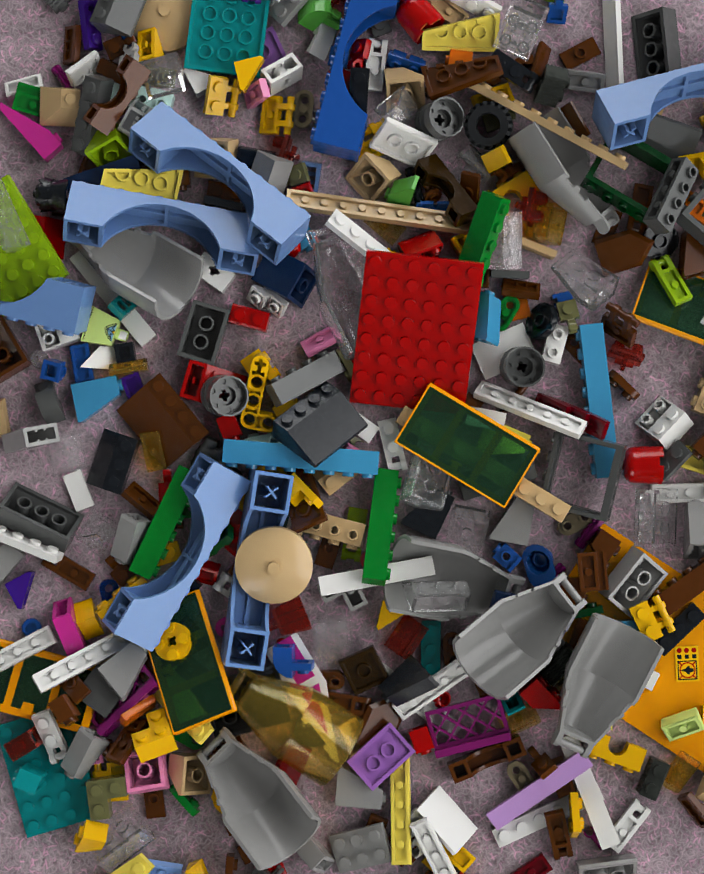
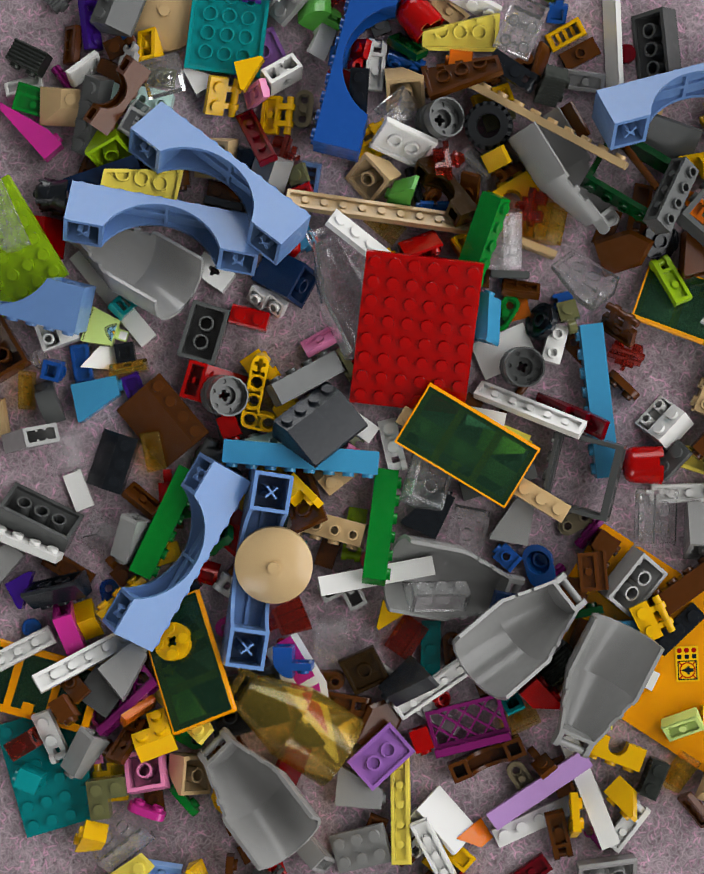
(26, 390): none -> clear yellow slope
(28, 58): none -> pearl dark grey brick
(57, 590): none -> black slope
(153, 812): none -> dark pink plate
(256, 137): none -> dark red tile
(407, 47): none -> dark green plate
(454, 159): none -> clear red hips
(476, 834): none -> orange sticker
(554, 48): none -> yellow slope
(624, 796): none -> yellow slope
(629, 53): none -> dark red tile
(641, 167): none -> reddish brown bar

